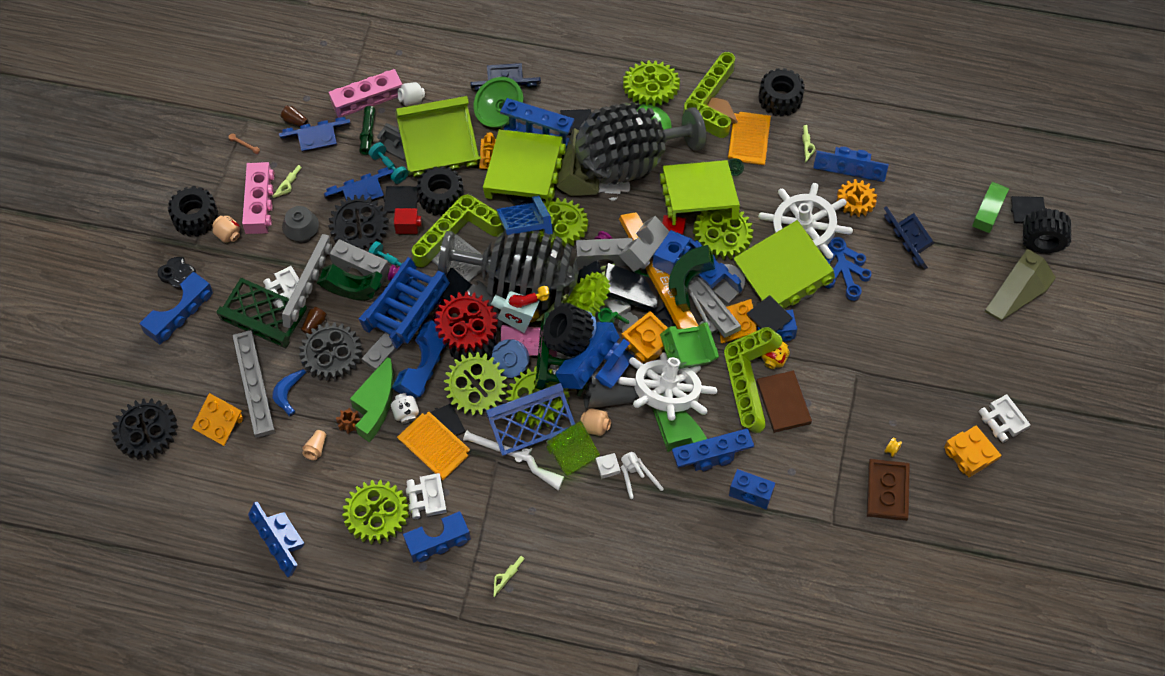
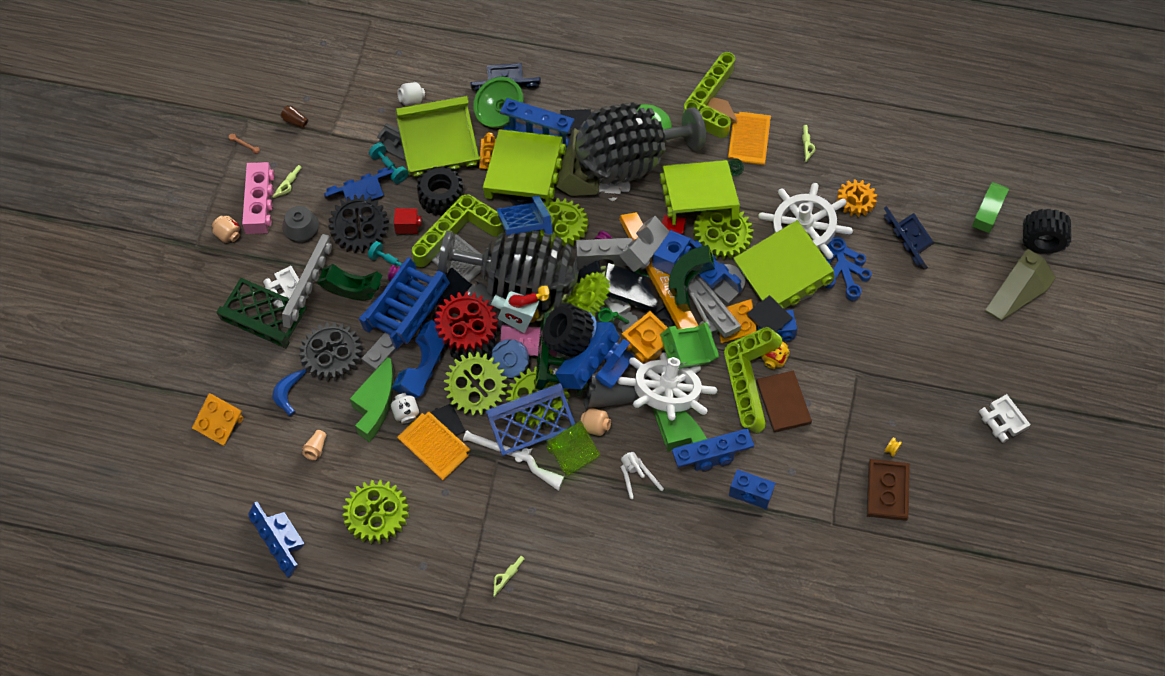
(162, 324): blue arch -> none
(162, 422): black gear -> none
(177, 271): black plate -> none
(193, 199): black tyre -> none
(253, 384): light grey plate -> none
(314, 318): reddish brown cone -> none
(316, 136): blue bracket -> none
(348, 256): light grey arch -> none
(348, 420): dark orange gear -> none
(365, 93): bright pink brick -> none
(366, 136): dark green pin -> none
(400, 198): black piece -> none
(422, 546): blue arch -> none
(432, 495): white plate -> none
(608, 465): white plate -> none
(651, 83): lime gear -> none
(781, 81): black tyre -> none
(851, 163): blue bracket -> none
(971, 451): light orange plate -> none
(1025, 205): black piece -> none

